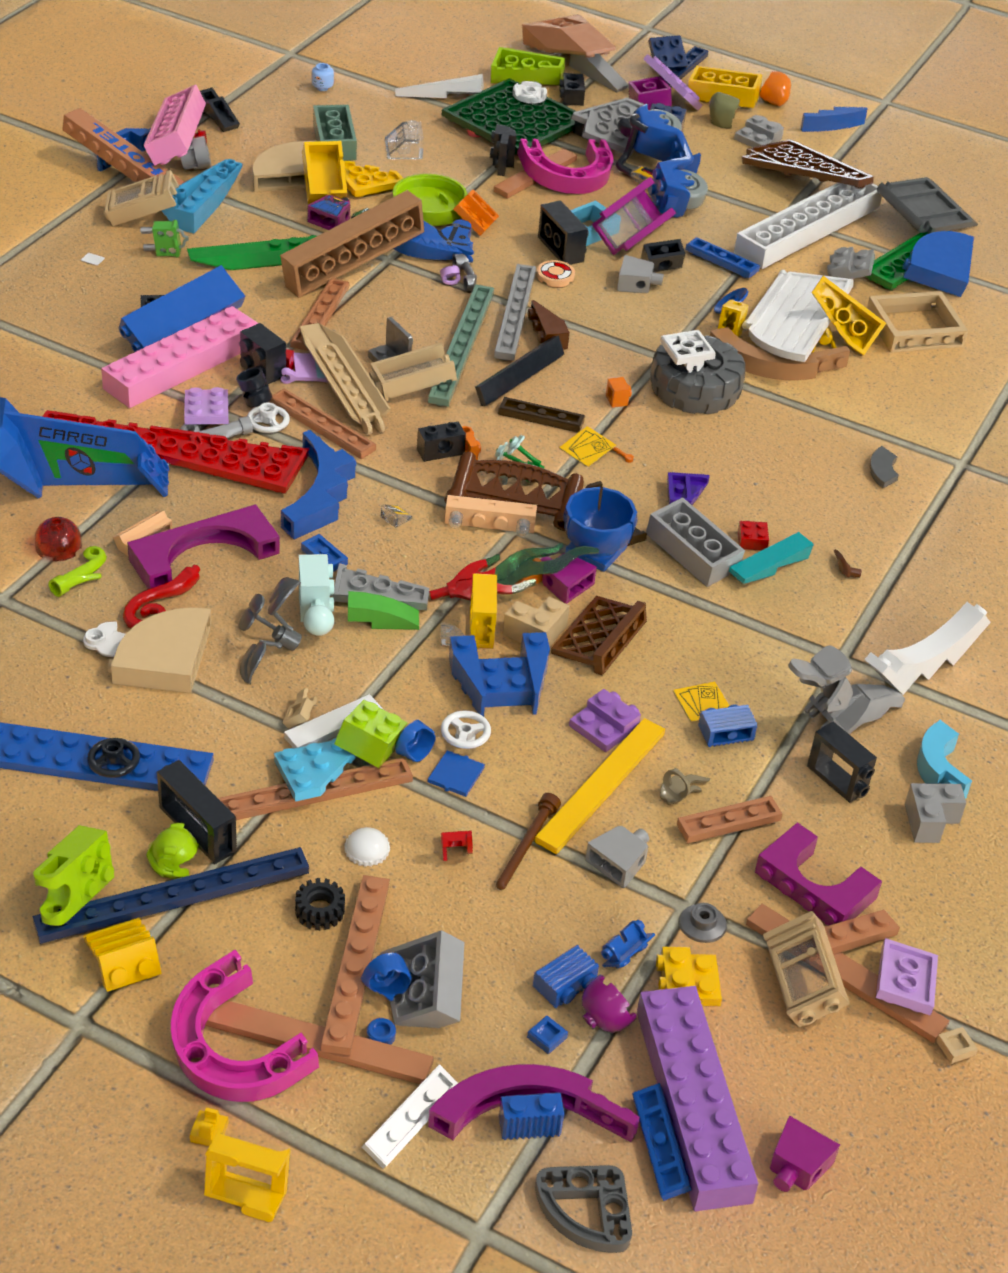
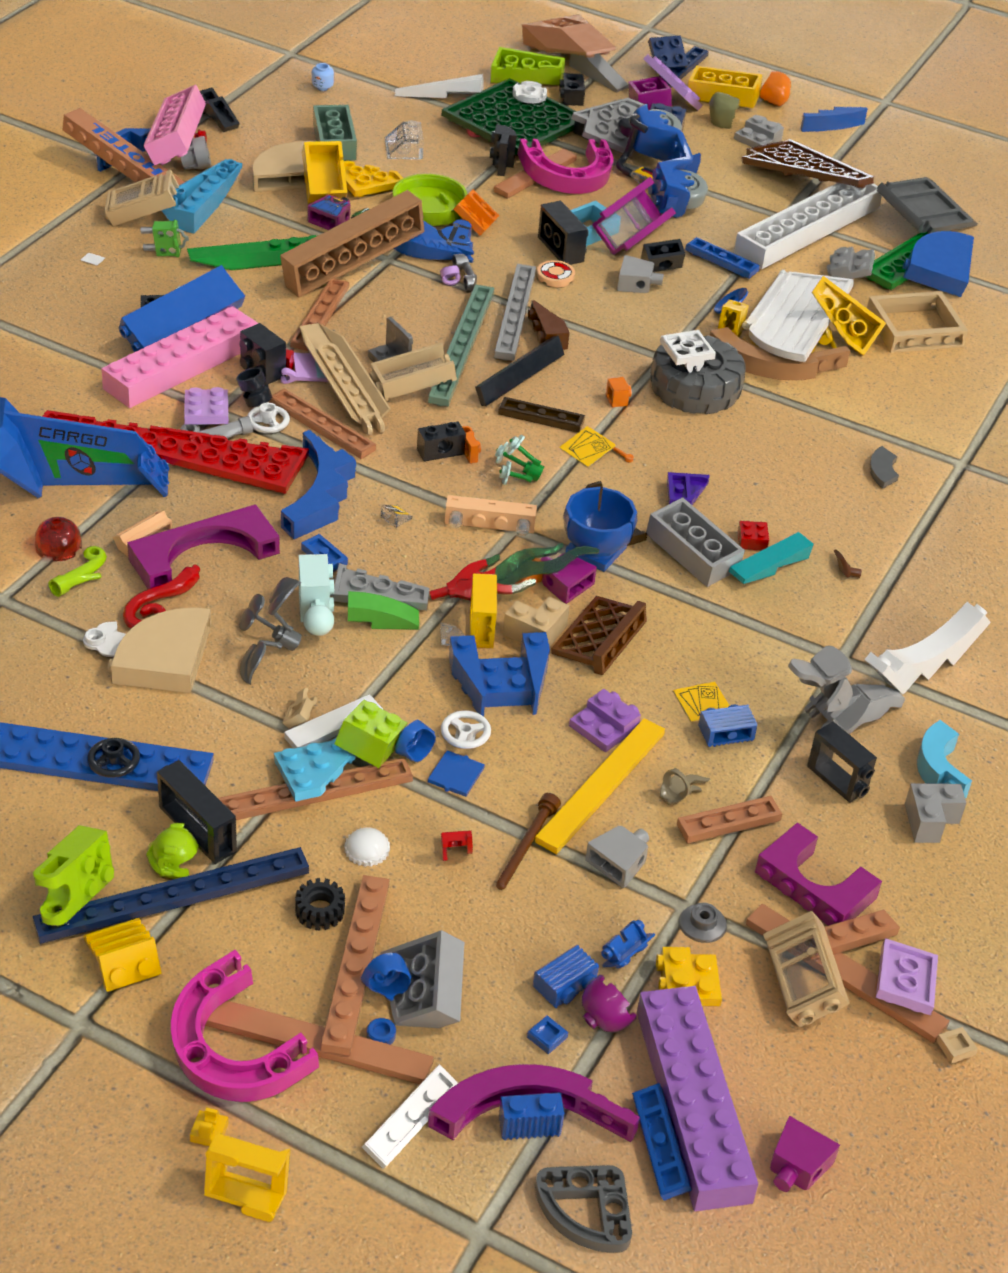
(468, 485): reddish brown piece -> none

